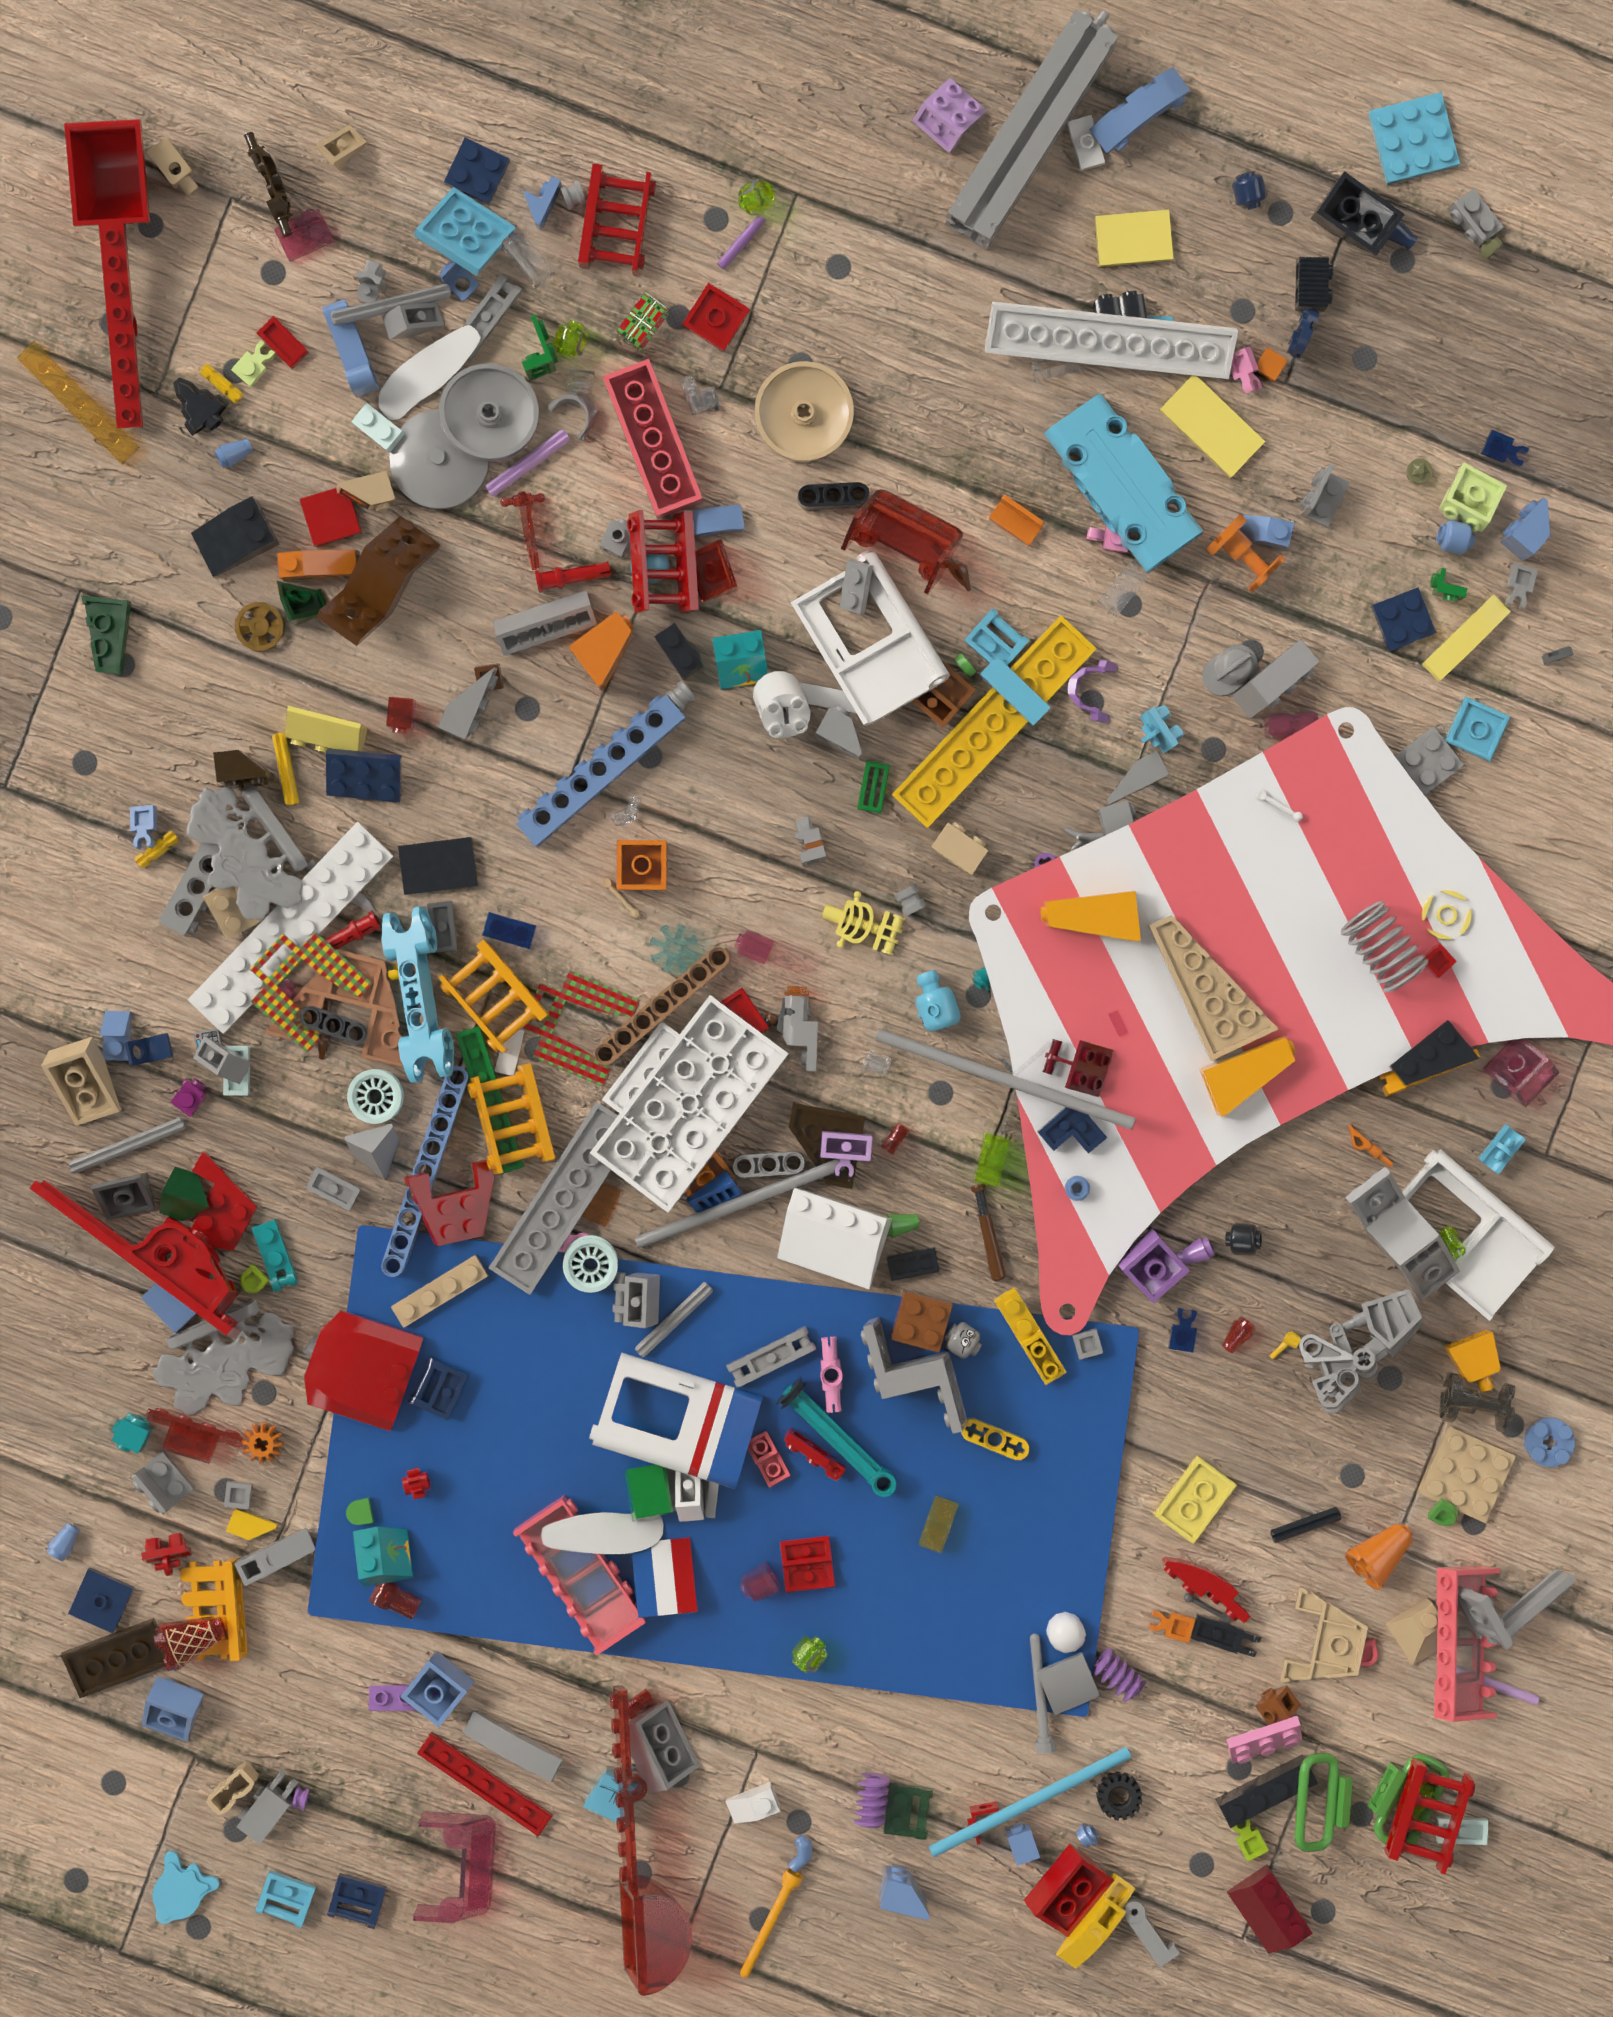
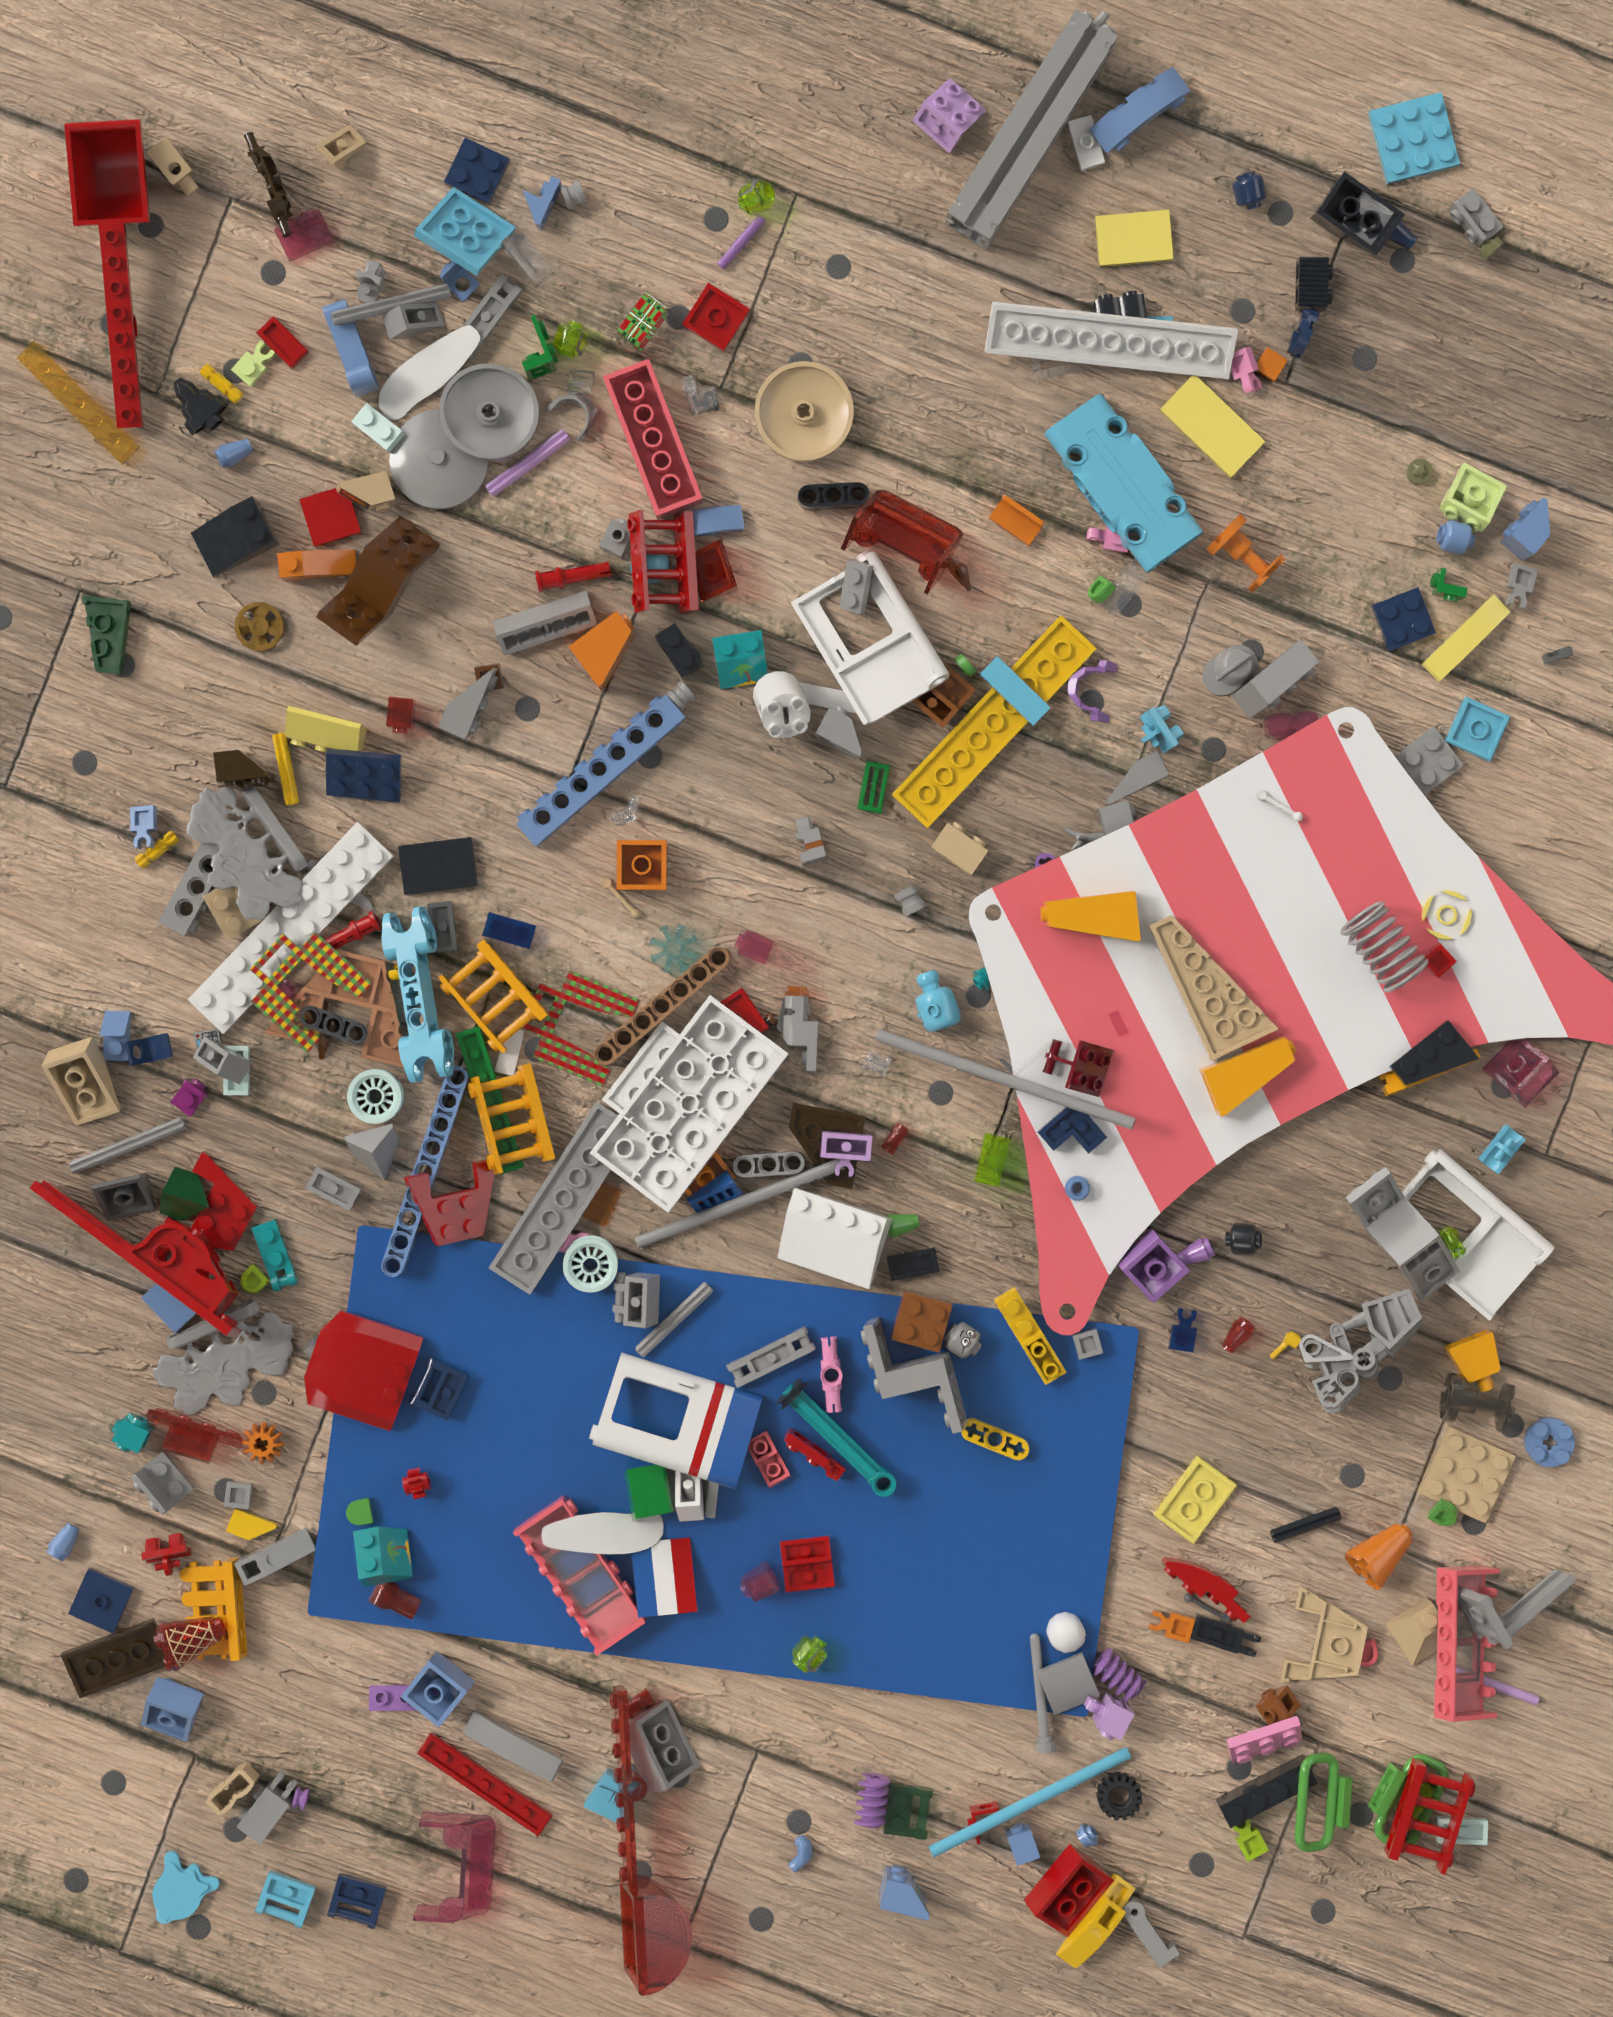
(300, 602): dark green slope -> none
(439, 1291): tan plate -> none
(524, 501): clear red piece -> none
(596, 205): red fence -> none
(754, 1804): white slope -> none
(790, 1882): light orange piece -> none
(840, 916): light yellow torso -> none
(938, 1524): clear yellow slope -> none
(989, 1237): reddish brown piece -> none
(990, 645): medium azure plate -> none
(1100, 590): none -> bright green tile
(1110, 1715): none -> lavender brick
(1268, 531): medium blue slope -> none
(1269, 1911): dark red slope -> none
(1325, 497): light grey bracket -> none
(1375, 1151): orange hand -> none
(1500, 447): clear blue plate -> none

